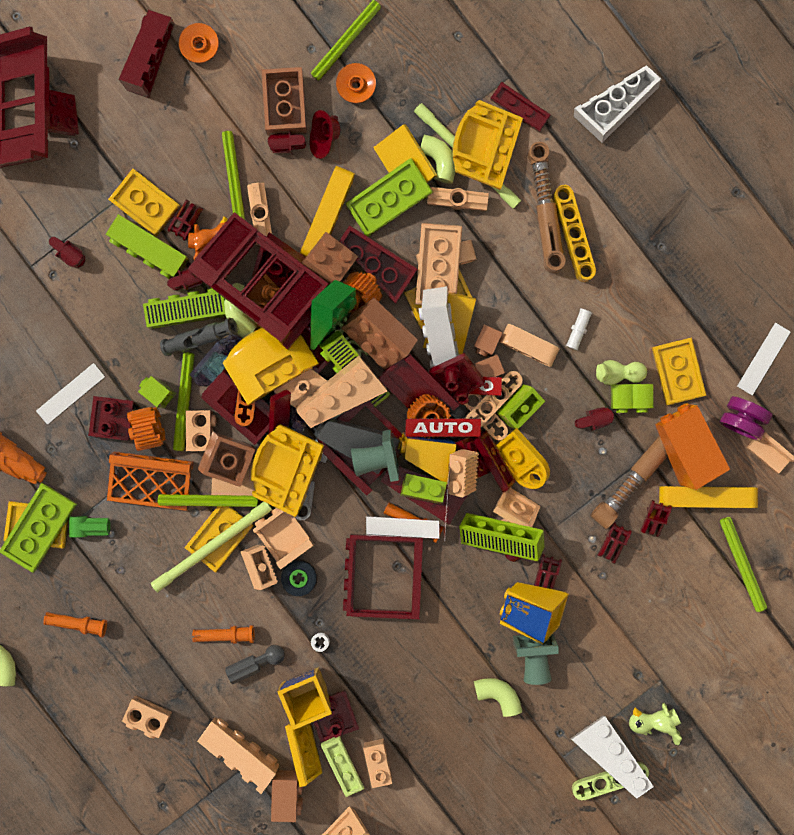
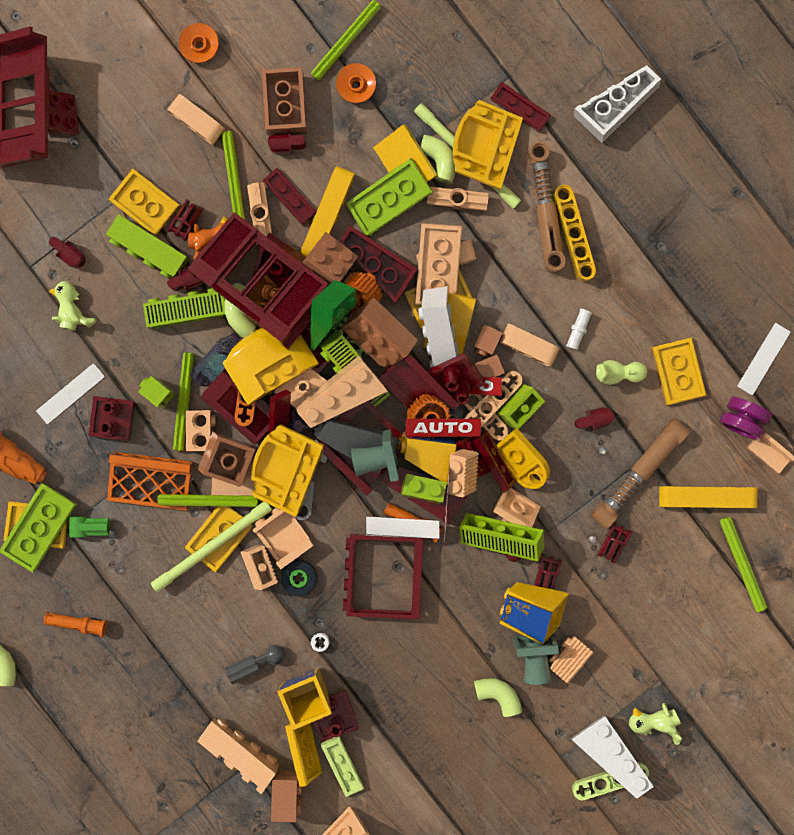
(69, 314): none -> yellowish green animal
(146, 428): orange brick -> none
(147, 54): dark red wedge -> none
(148, 712): light nougat brick -> none
(196, 119): none -> light nougat beam
(205, 335): dark grey piece -> none
(233, 634): orange pin -> none
(289, 196): none -> dark red tile
(323, 132): dark red piece -> none
(377, 763): light nougat brick -> none
(570, 658): none -> light nougat brick
(631, 397): lime brick -> none
(656, 518): dark red arm -> none
(691, 447): orange slope -> none

